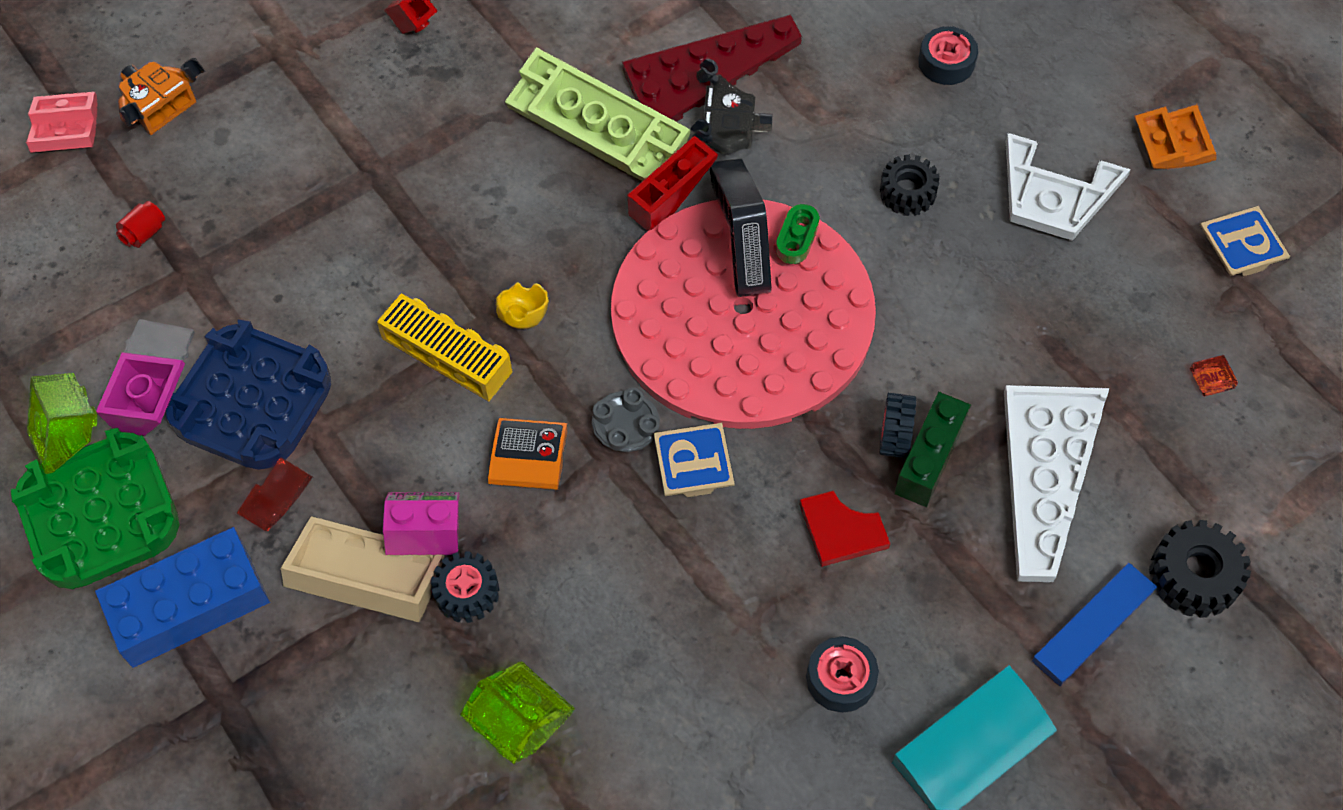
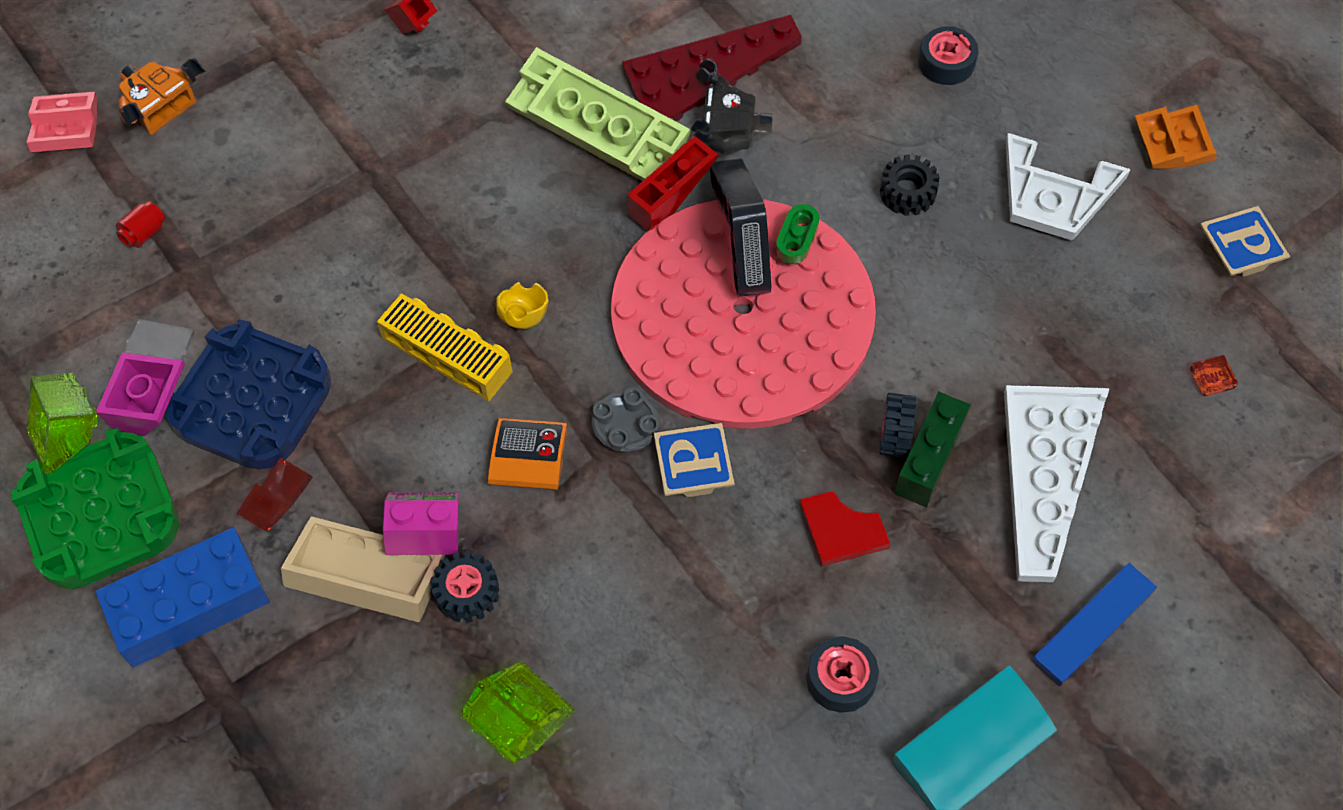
(1189, 589): black tyre -> none

